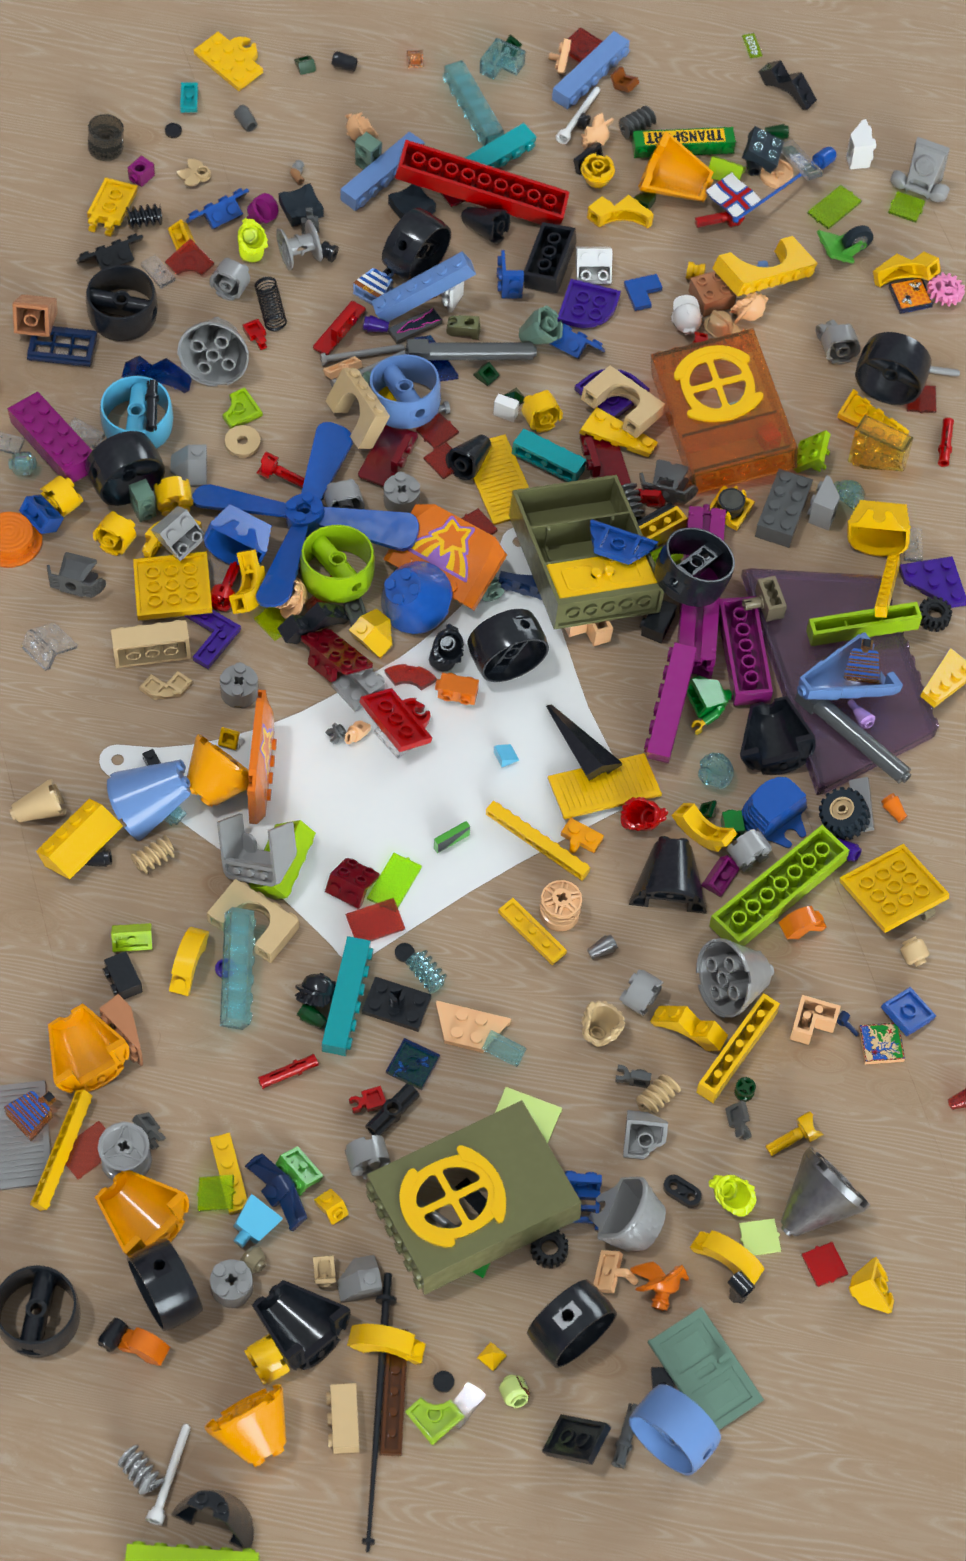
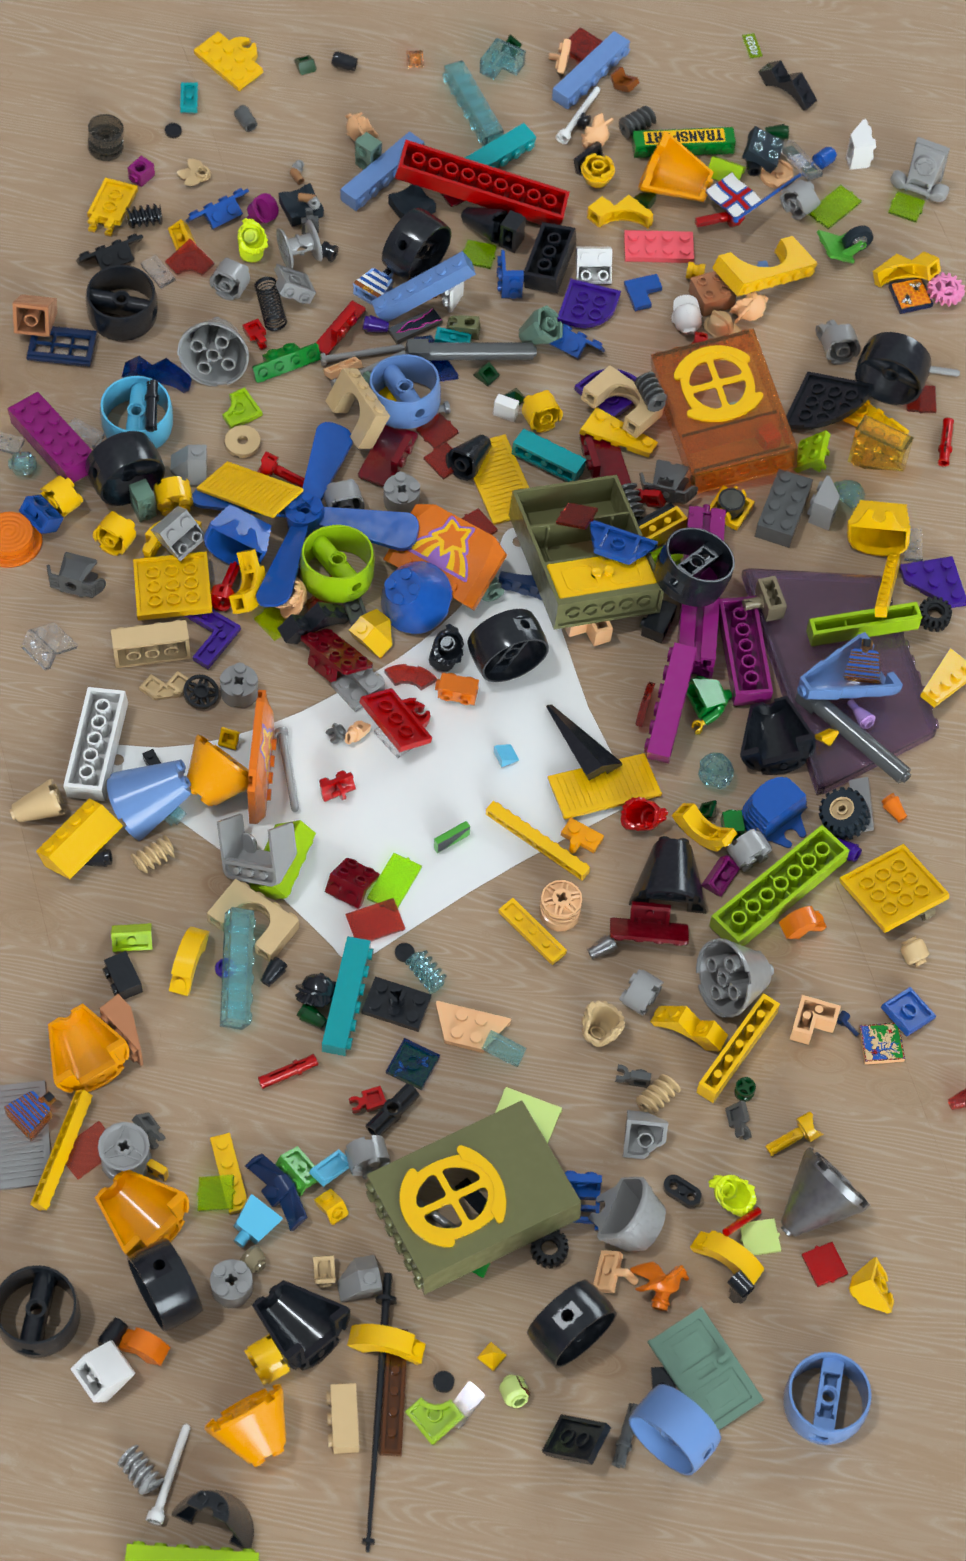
(96, 744): none -> white brick
(103, 1372): none -> white slope
(157, 1170): none -> yellow tile
(200, 691): none -> black wheel
(249, 489): none -> yellow window
(273, 971): none -> black cone
(281, 733): none -> light grey bar
(285, 360): none -> green bracket
(294, 284): none -> light grey plate
(310, 199): none -> arm
(330, 1168): none -> medium azure tile
(338, 786): none -> red hips
(448, 335): none -> teal plate
(480, 253): none -> clear neon green piece
(512, 231): none -> black brick
(576, 516): none -> clear red piece
(645, 704): none -> clear red tile
(650, 924): none -> dark red bracket
(651, 391): none -> dark grey piece
(658, 246): none -> coral plate
(741, 1221): none -> red bar
(799, 199): none -> light grey brick
(823, 1427): none -> medium blue cylinder
(826, 400): none -> black plate
(827, 736): none -> yellow slope

